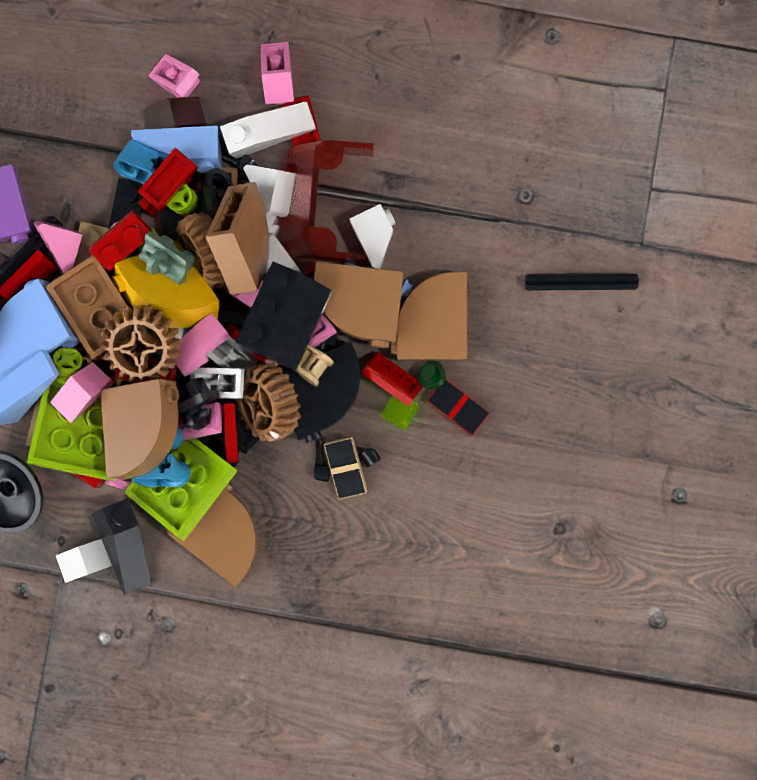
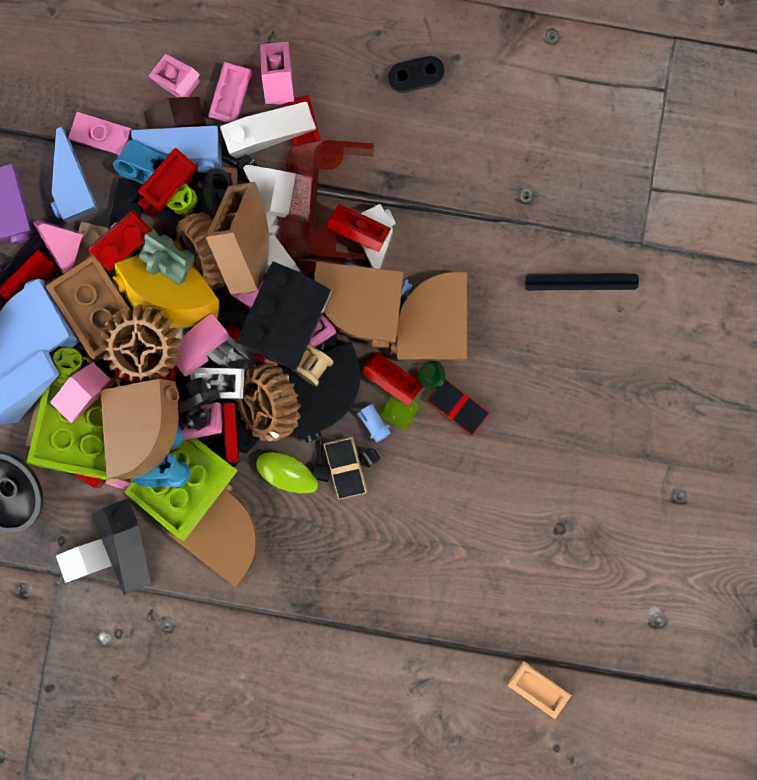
(69, 184): none -> light blue slope
(99, 133): none -> bright pink plate
(230, 93): none -> bright pink plate
(286, 473): none -> lime arm
(358, 227): none -> red plate
(374, 423): none -> light blue pin
(416, 73): none -> black plate
(539, 690): none -> light nougat tile

